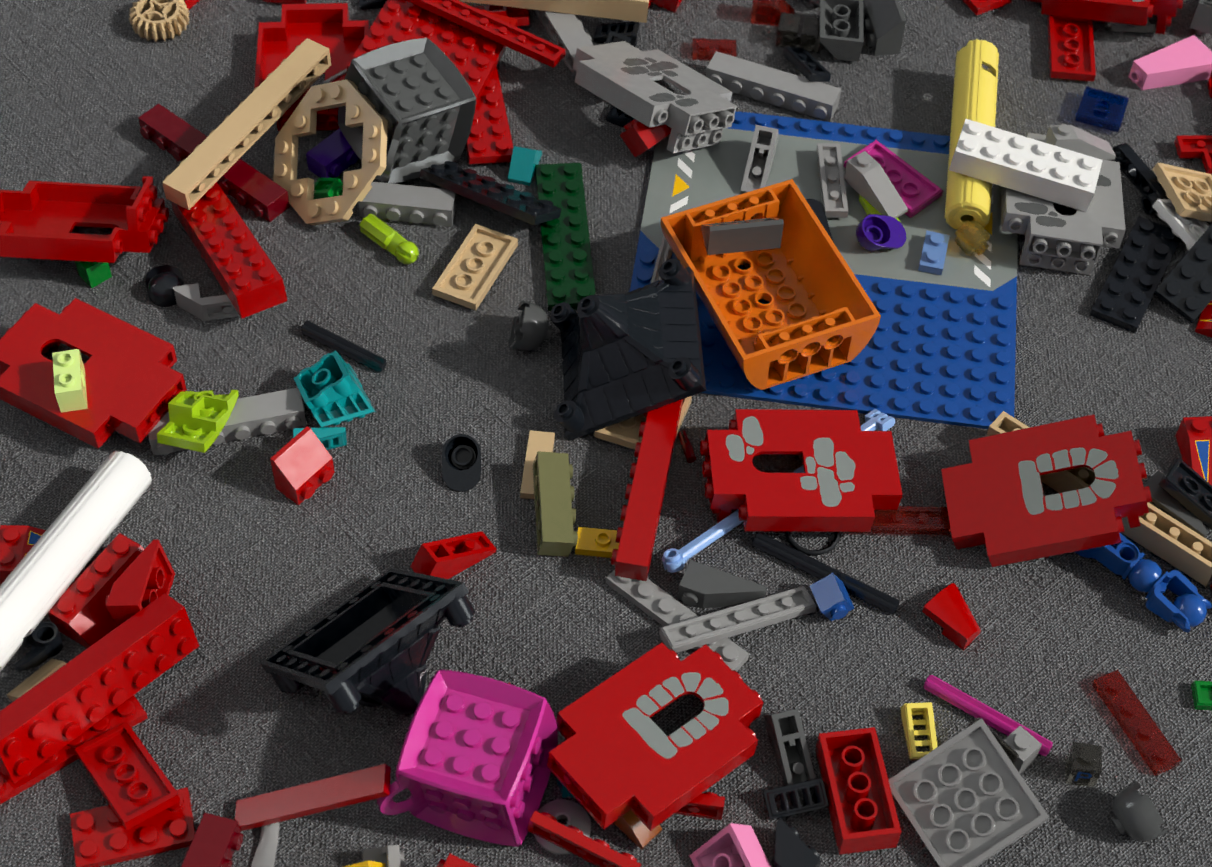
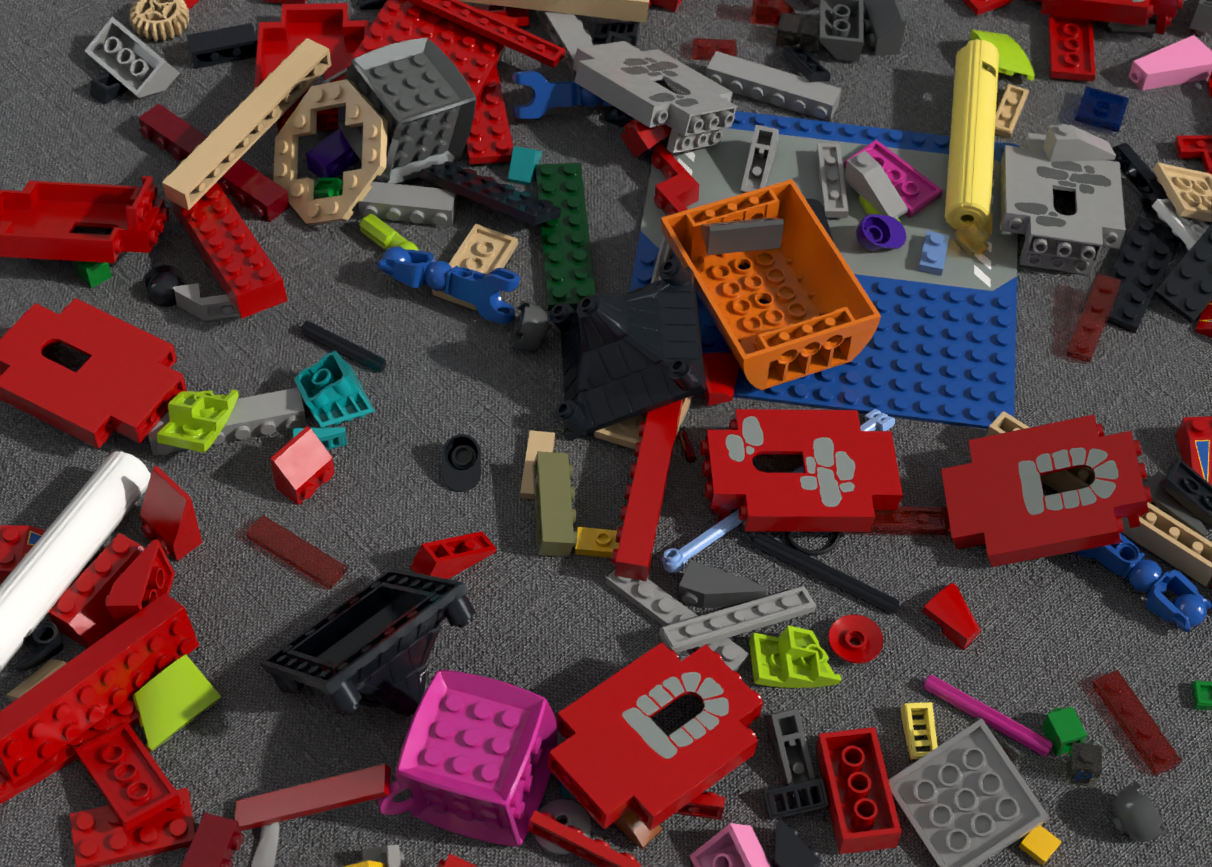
(69, 380): yellowish green brick -> none
(106, 88): none -> black slope
(131, 60): none -> light grey slope
(169, 516): none -> red slope
(173, 701): none -> lime slope
(222, 45): none -> black brick
(296, 552): none -> clear red tile
(480, 289): none -> blue piece
(551, 94): none -> blue piece
(679, 187): none -> red bracket
(720, 377): none -> red slope
(790, 660): none -> lime slope
(832, 597): blue brick -> none
(855, 629): none -> red dish
(1009, 110): none -> tan tile
(1011, 56): none -> lime slope
(1025, 746): light grey brick -> none
(1026, 165): white brick -> none
(1040, 844): none -> yellow tile
(1063, 729): none -> green brick
(1093, 318): none -> clear red plate

